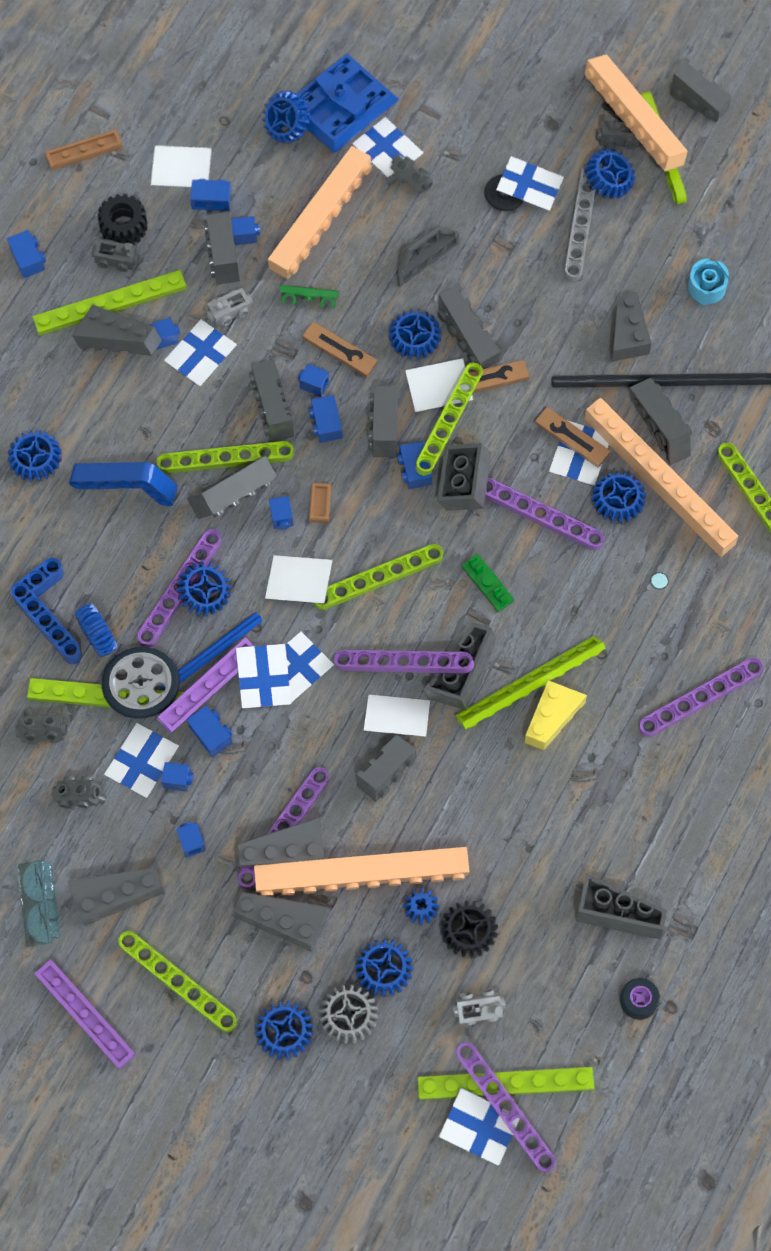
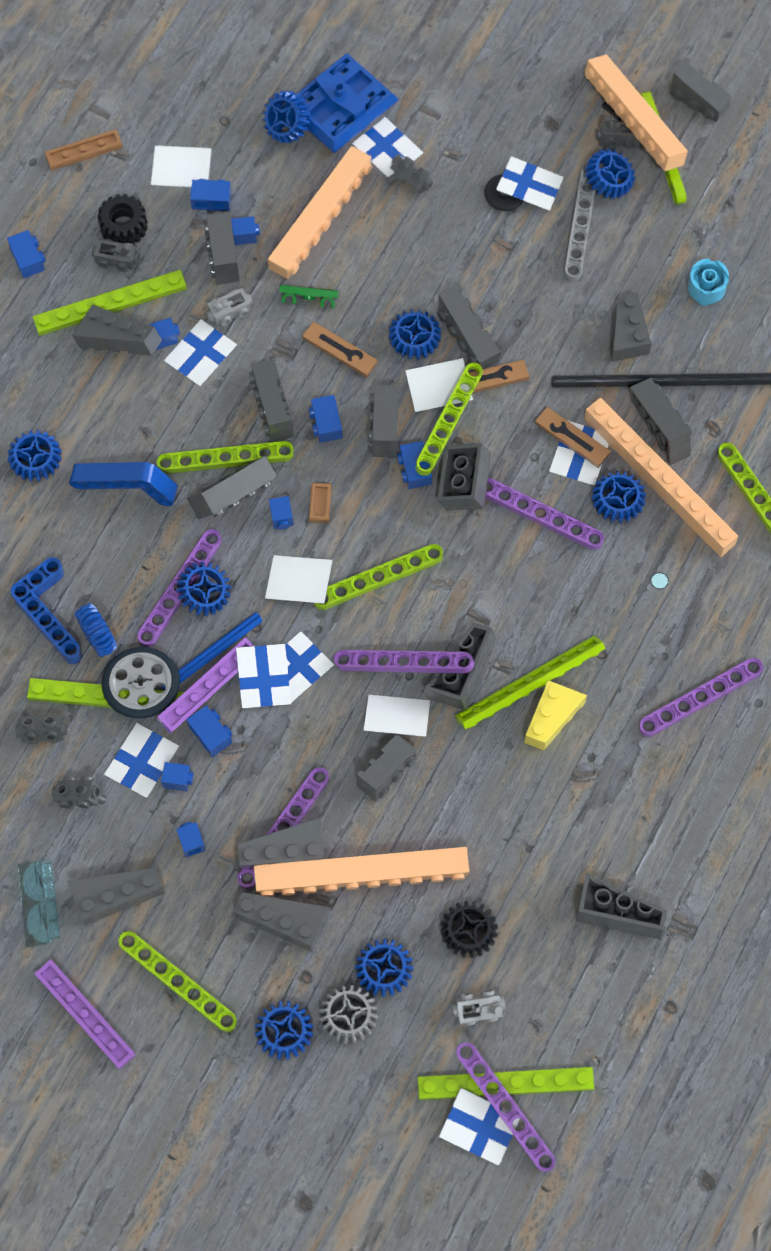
(313, 380): blue brick -> none
(412, 907): blue gear -> none
(424, 251): dark grey wedge -> none
(487, 583): green plate -> none
(640, 991): black wheel -> none

